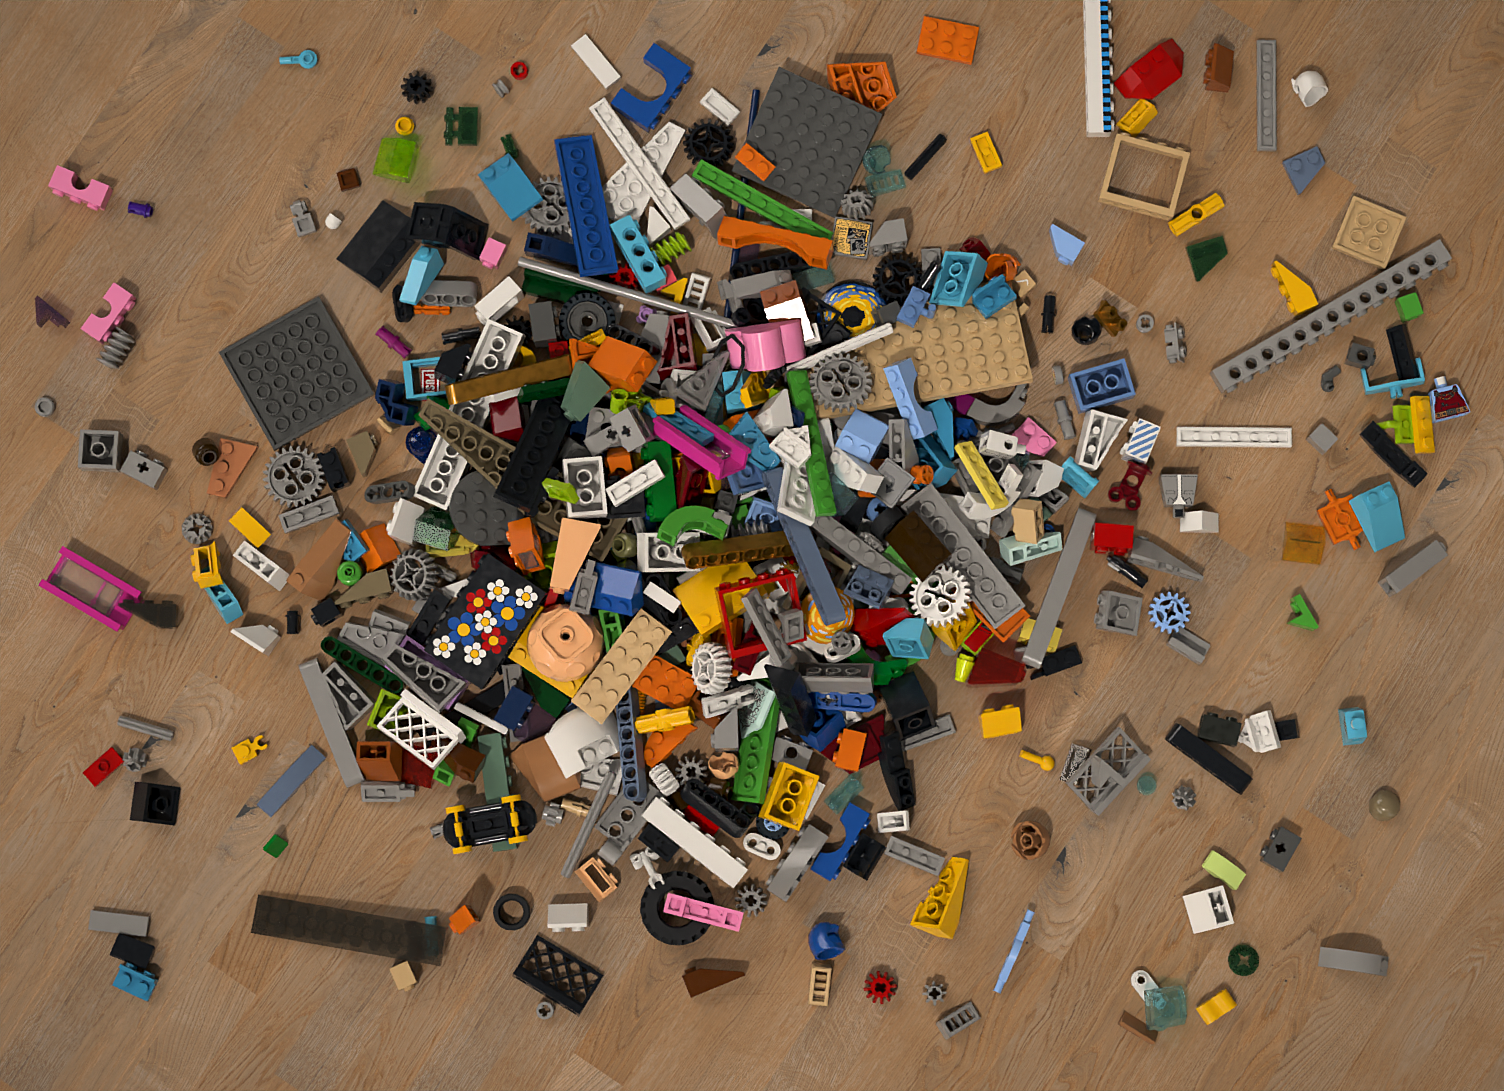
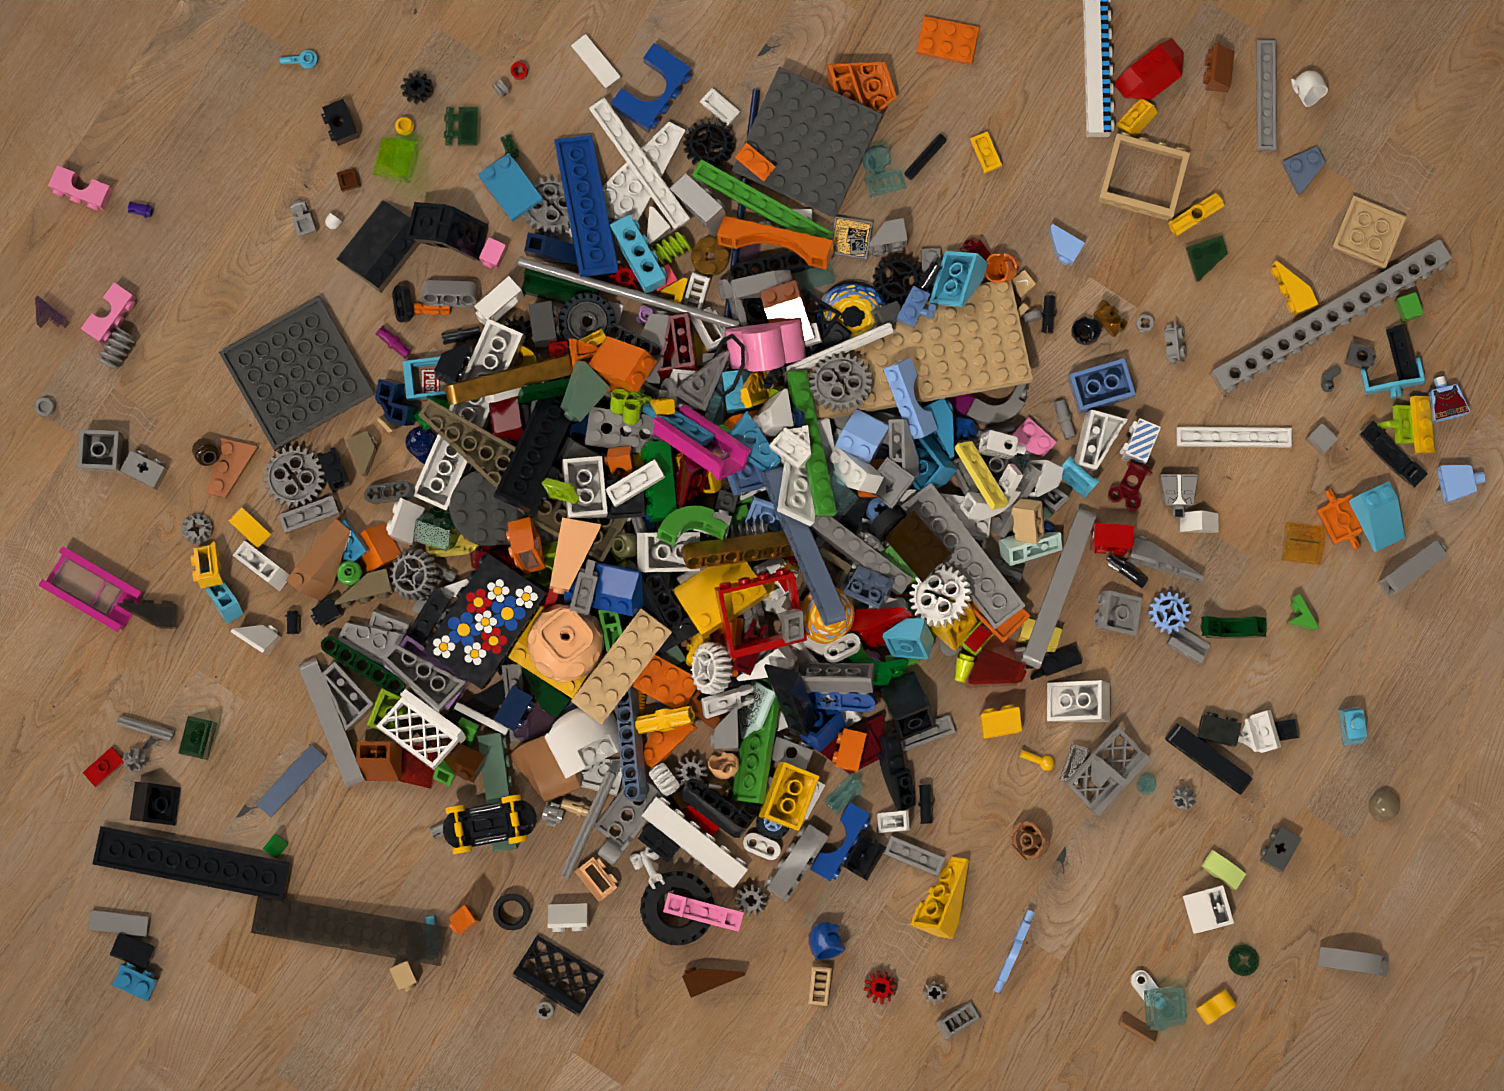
(191, 863): none -> black plate
(197, 738): none -> clear green slope
(246, 750): yellow plate -> none
(345, 132): none -> black brick
(386, 791): light grey hinge -> none
(422, 272): medium azure slope -> none
(599, 442): light grey piece -> none
(639, 431): light grey brick -> none
(662, 597): white sticker -> none
(710, 267): none -> pearl gold plate
(744, 313): black bush -> none
(766, 627): light grey plate -> none
(838, 640): light grey wheel -> none
(857, 204): light grey gear -> none
(923, 474): orange wheel -> none
(925, 804): none -> black pin
(993, 296): dark azure bracket -> none
(1032, 316): none -> light grey tile
(1057, 375): light grey tile -> none
(1078, 701): none -> white slope
(1233, 627): none -> dark green arch
(1458, 481): none -> light blue torso

